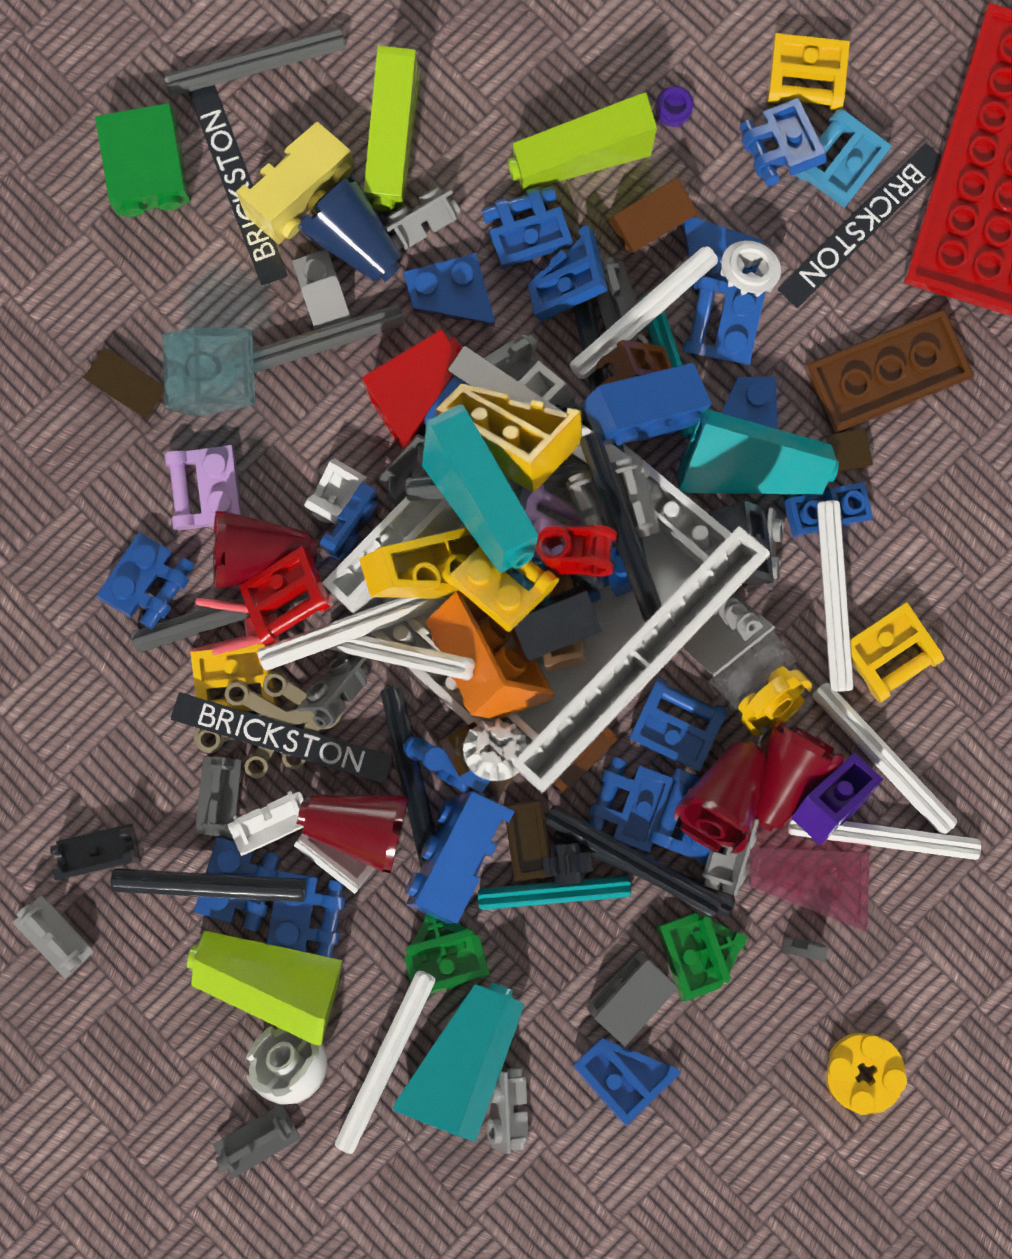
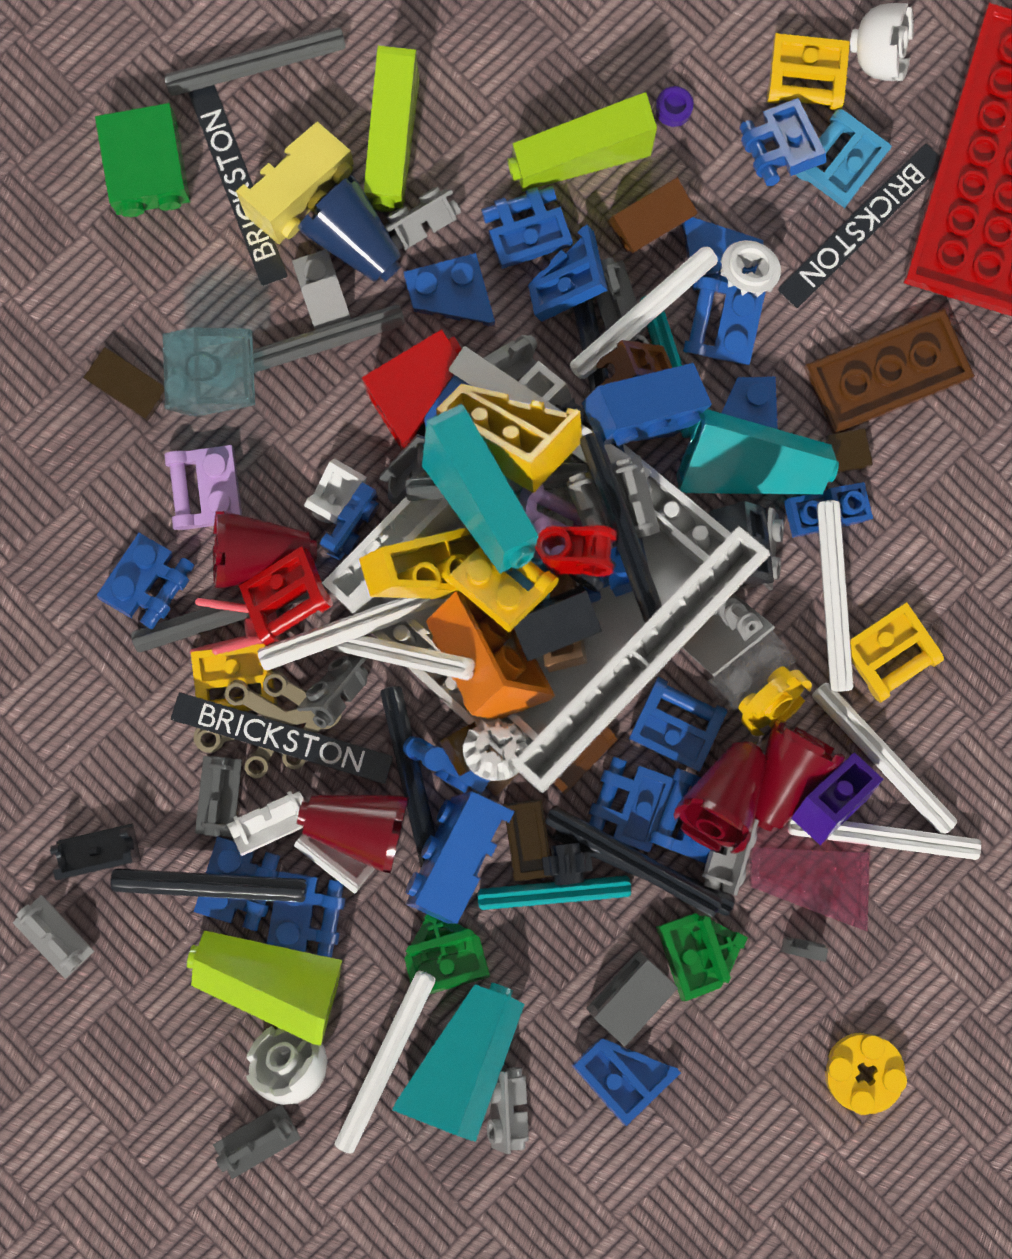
(883, 41): none -> white cylinder

